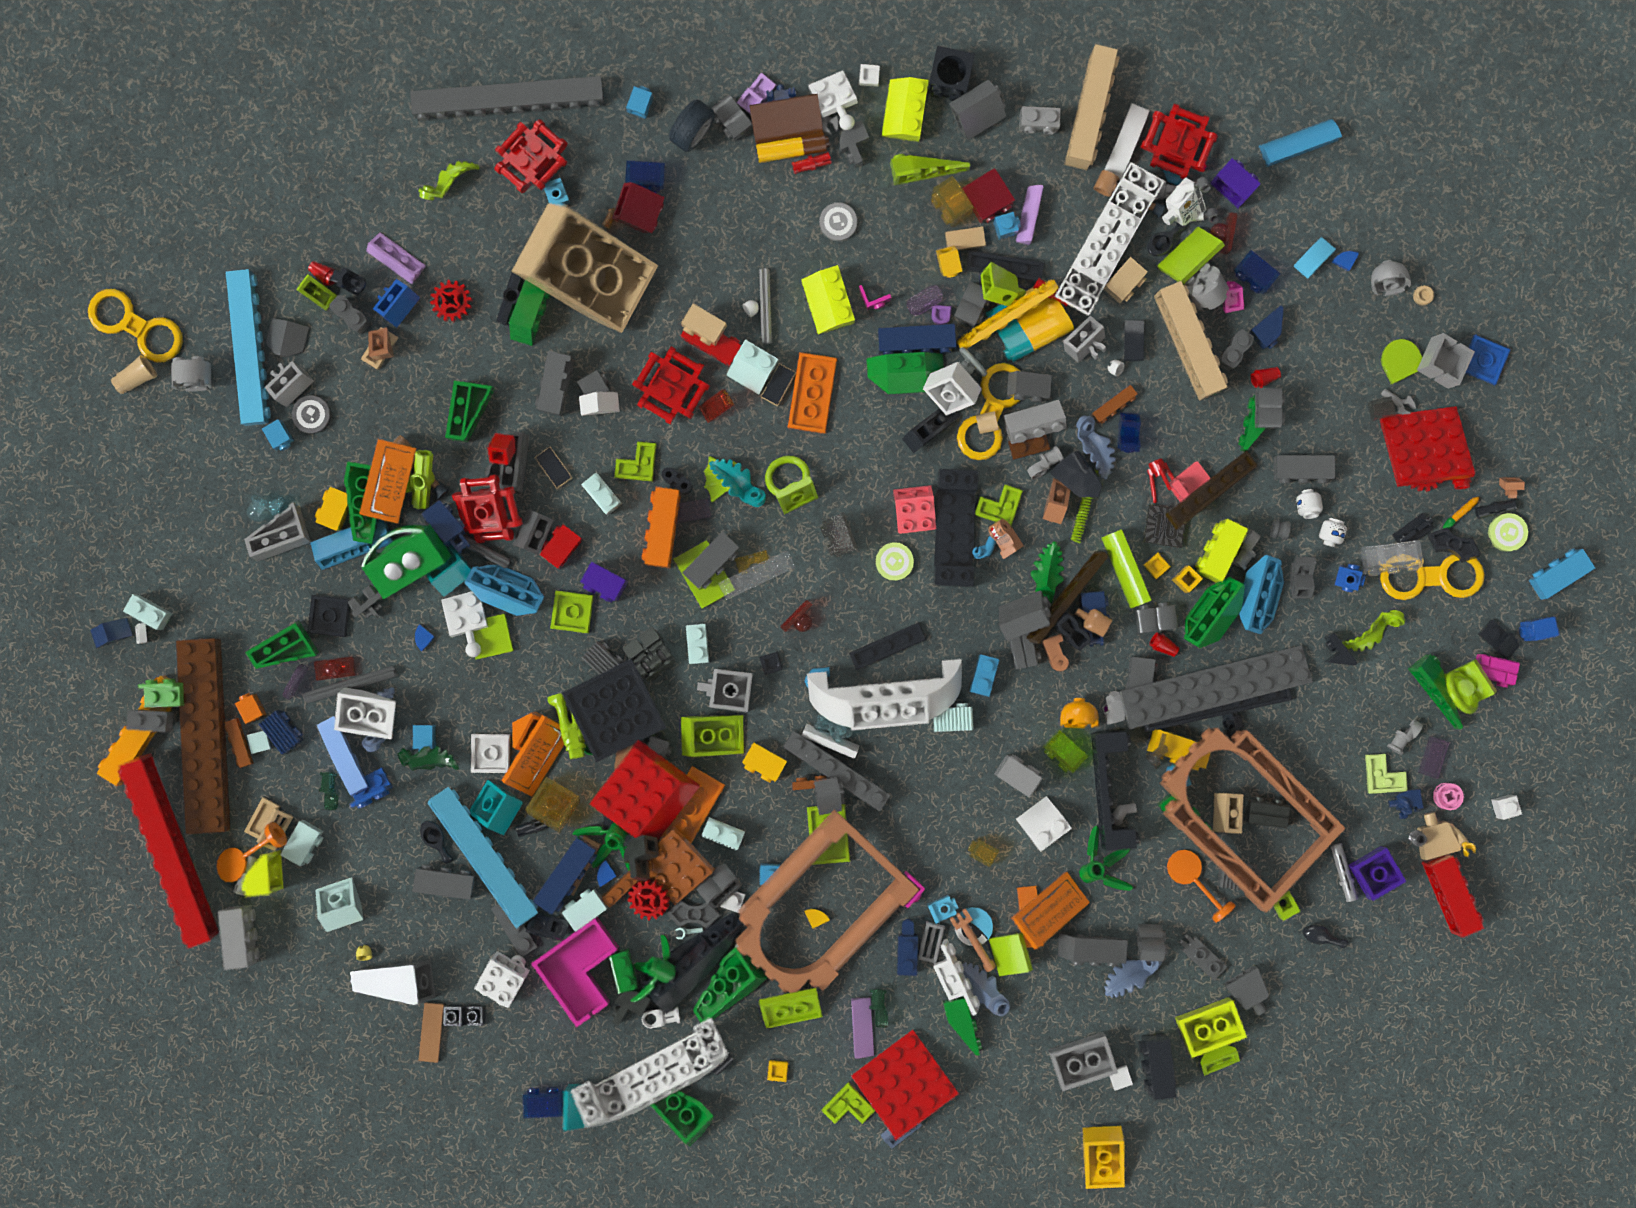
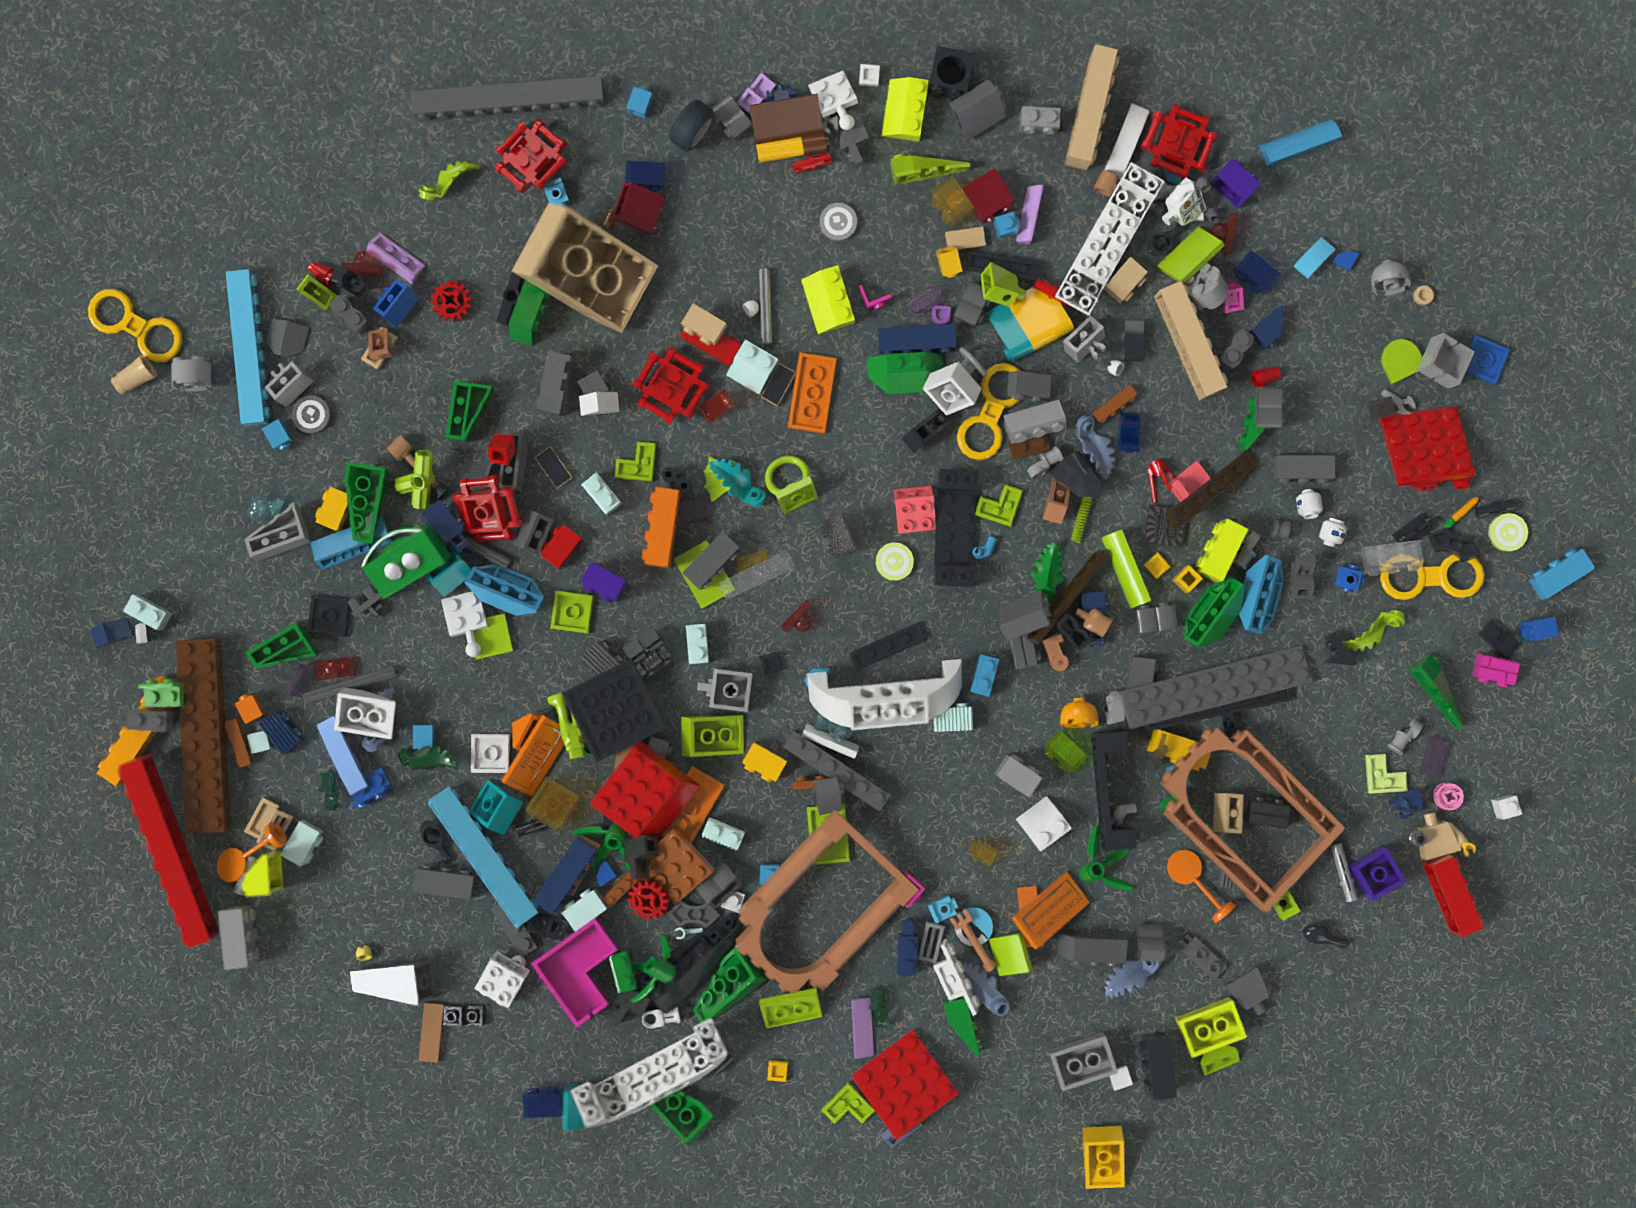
(338, 905): light aqua slope -> none
(363, 264): none -> clear red tile
(387, 481): orange tile -> none
(423, 637): blue tile -> none
(816, 917): yellow tile -> none
(987, 422): tan brick -> none
(1005, 537): nougat leg -> none
(1013, 311): yellow plate -> none
(1163, 644): red cone -> none
(1468, 686): lime tile -> none
(1511, 485): nougat tile -> none

